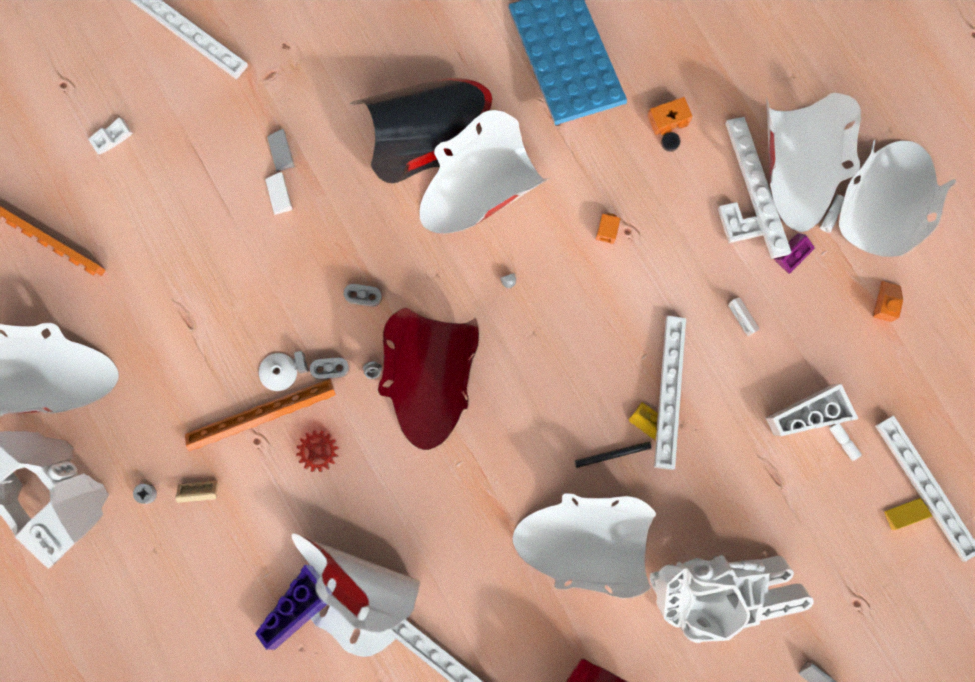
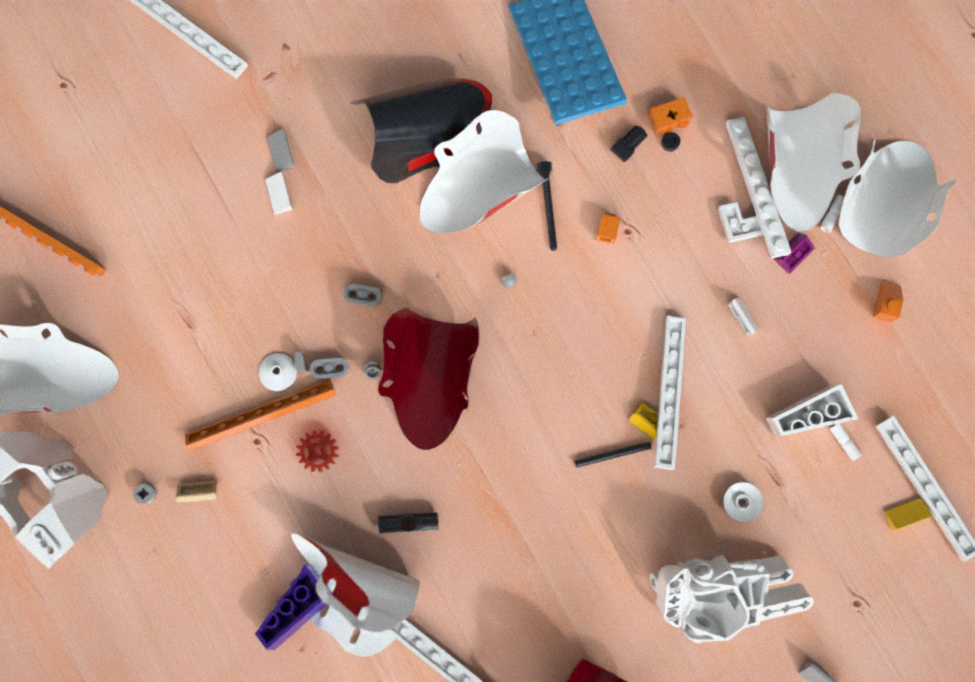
(110, 137): white slope -> none
(394, 523): none -> black piece
(545, 169): none -> black piece
(589, 544): white piece -> none
(626, 146): none -> black piece
(752, 498): none -> white dish

